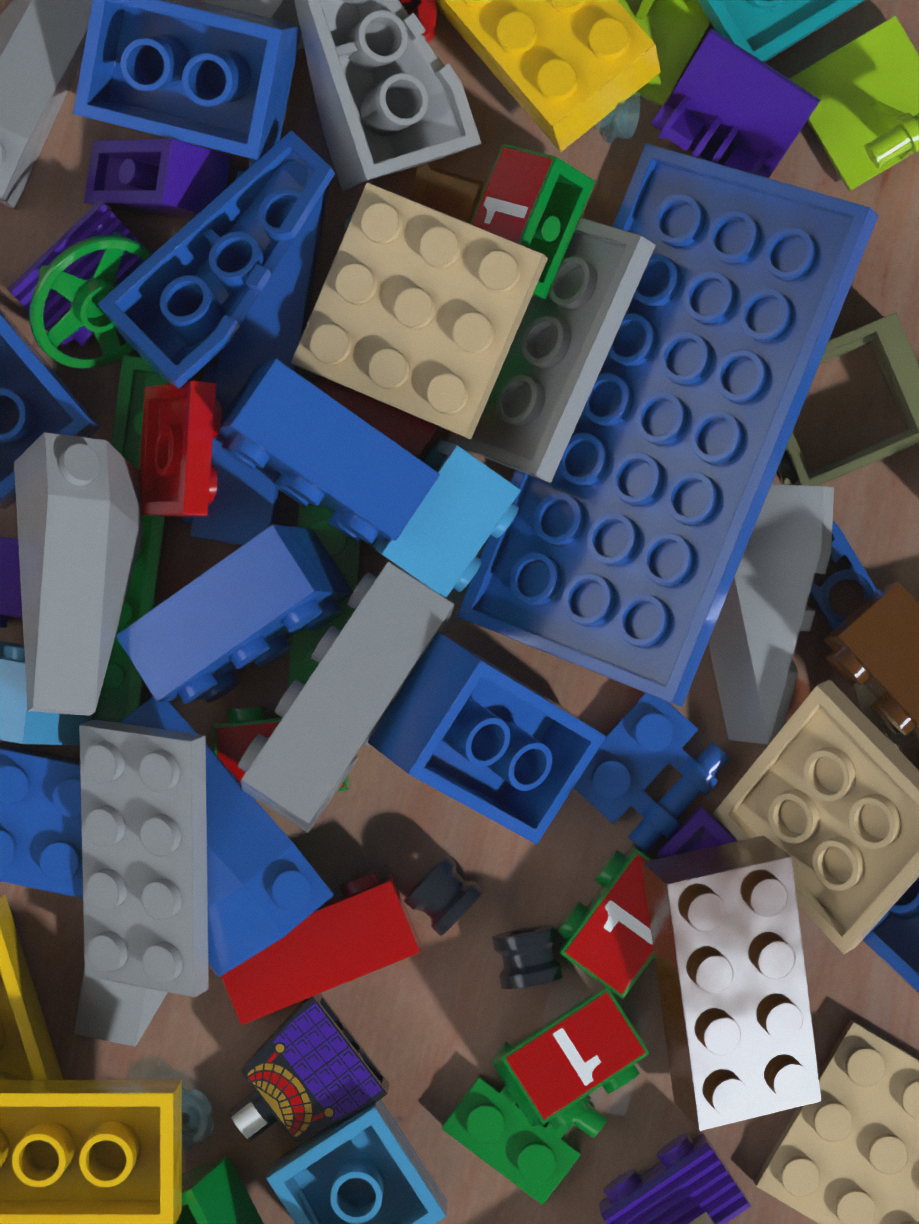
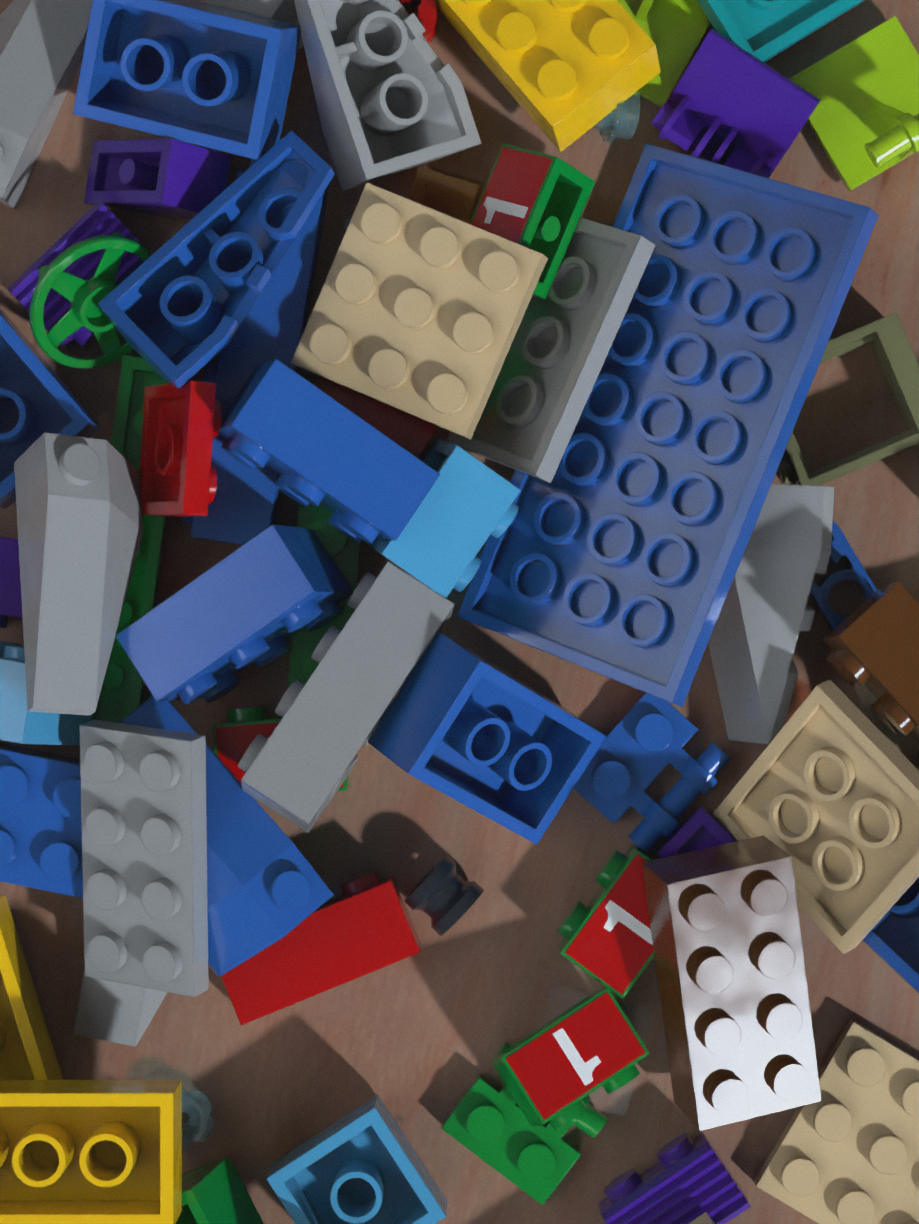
(307, 1075): torso -> none
(527, 957): black wheel -> none

